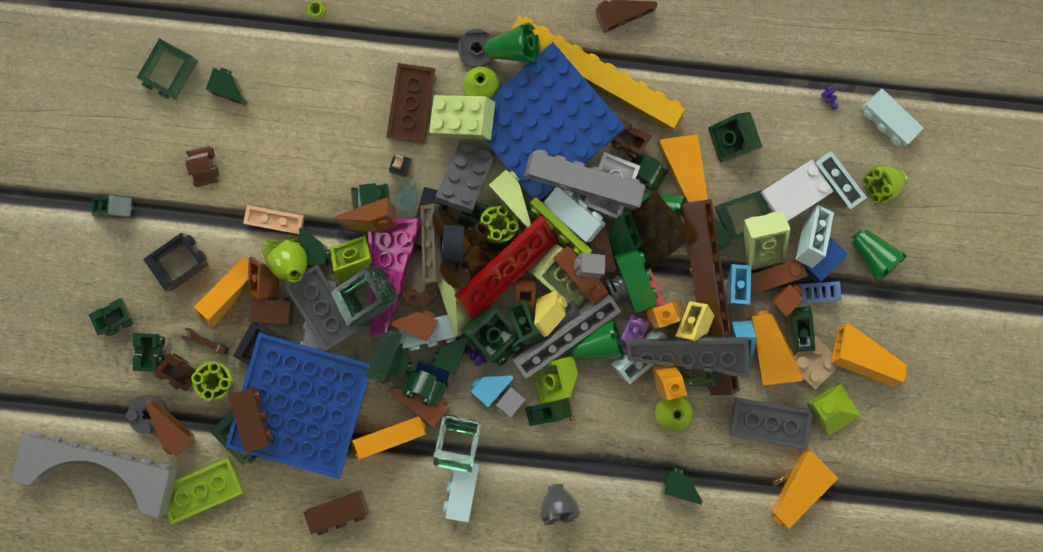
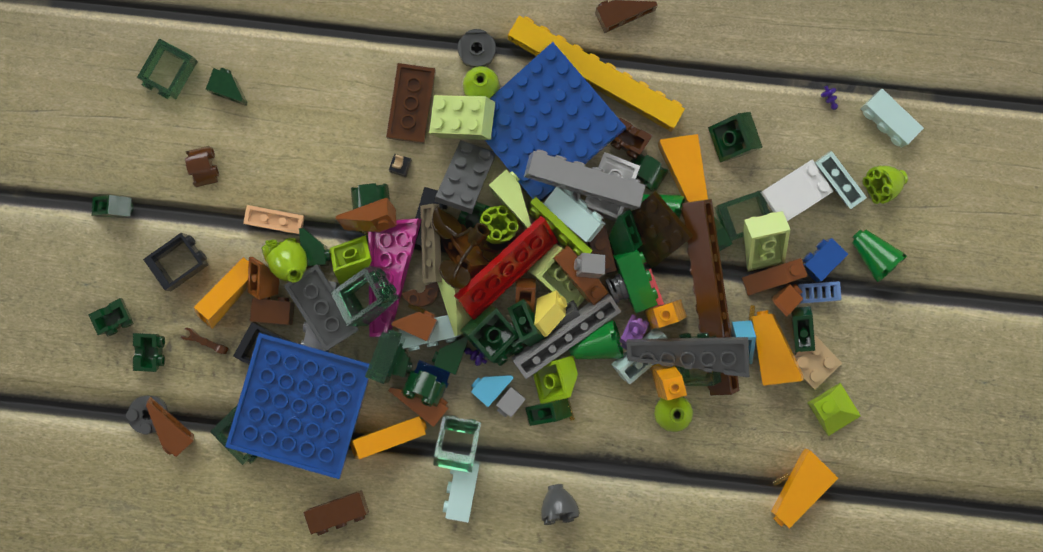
(147, 480): light grey arch -> none
(176, 370): reddish brown cylinder -> none
(203, 490): lime plate -> none
(205, 381): lime piece -> none
(251, 419): reddish brown brick -> none
(313, 5): lime plate -> none
(406, 199): clear light blue plate -> none
(453, 243): black wheel -> none
(515, 44): green cone -> none
(680, 486): dark green slope -> none
(695, 321): light yellow slope -> none
(738, 285): medium azure slope -> none
(771, 423): dark grey plate -> none
(814, 236): light aqua brick -> none
(865, 357): light orange slope -> none

